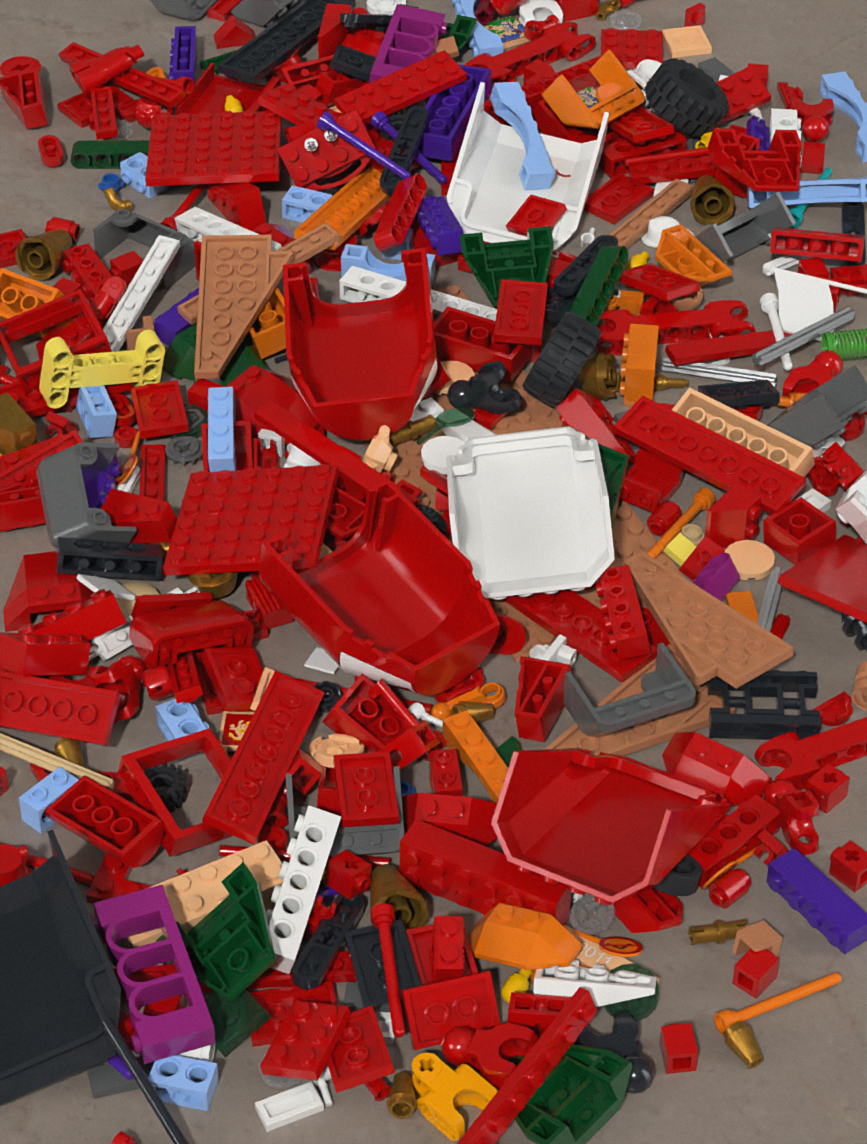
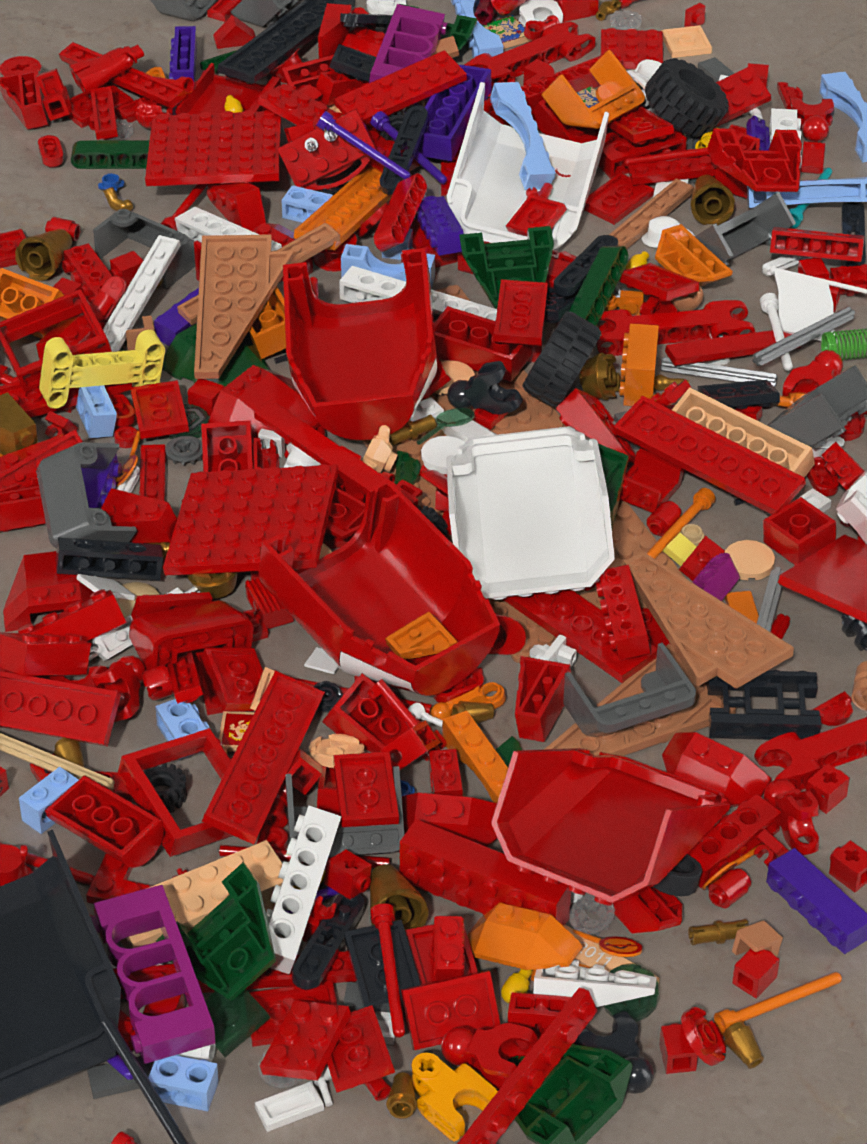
(55, 94): none -> red brick
(133, 173): light blue brick -> none
(221, 429): light blue arch -> none
(407, 468): none -> dark green tile
(420, 638): none -> orange wing
(544, 192): none -> red arm
(588, 237): white hand -> none
(671, 393): none -> red plate
(703, 1036): none -> red tile
(734, 517): red slope -> none

